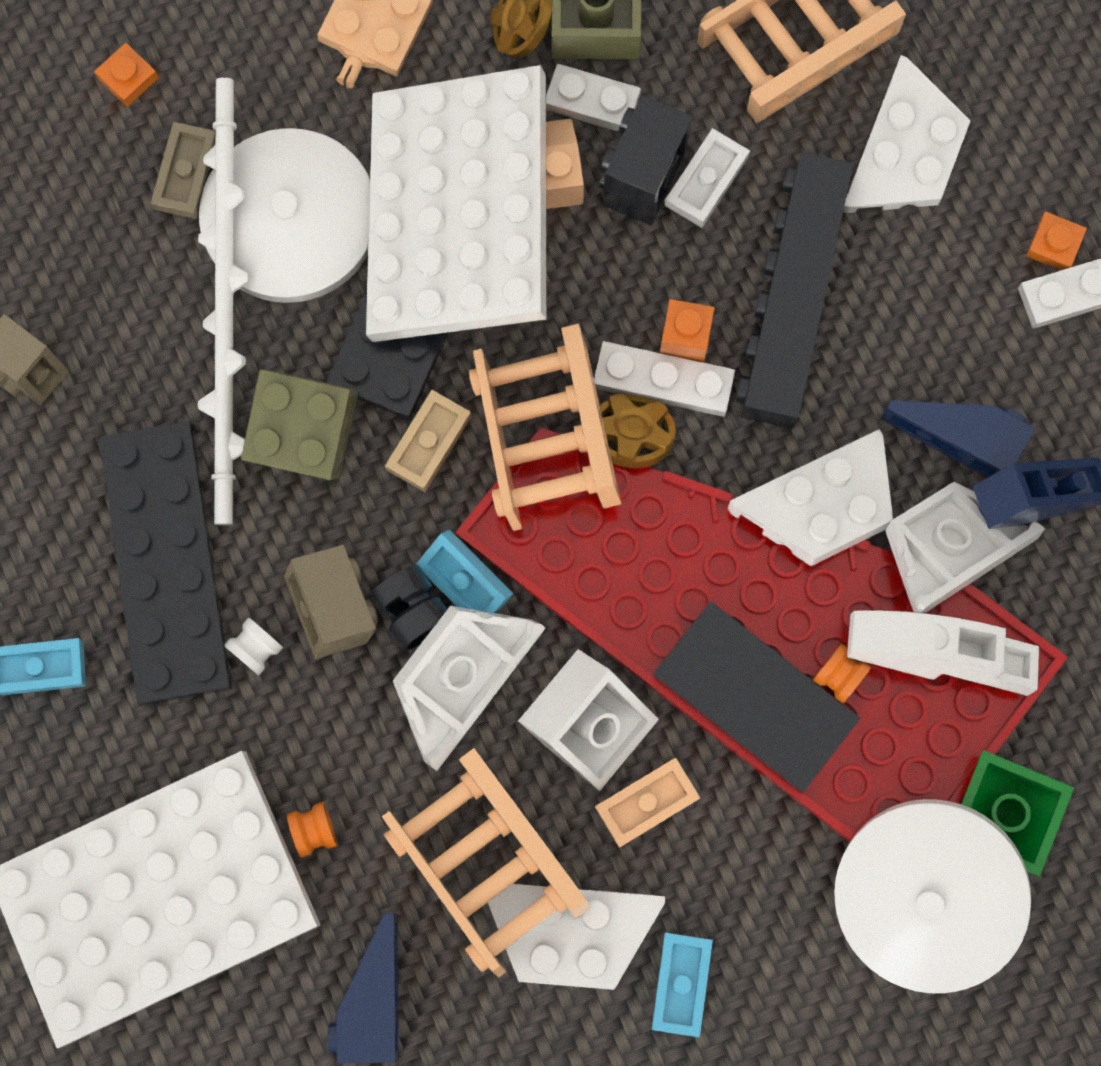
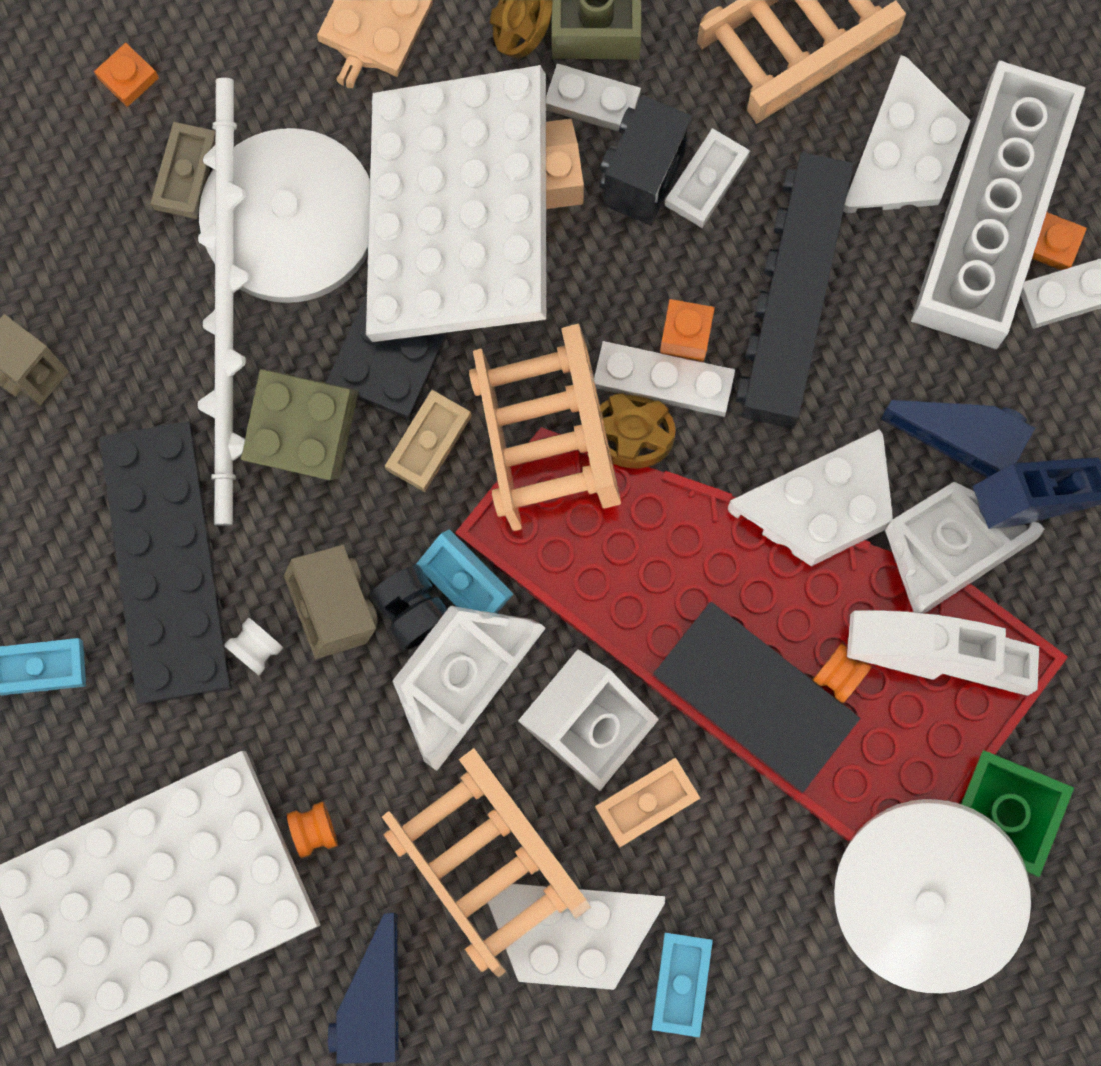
(998, 205): none -> white brick

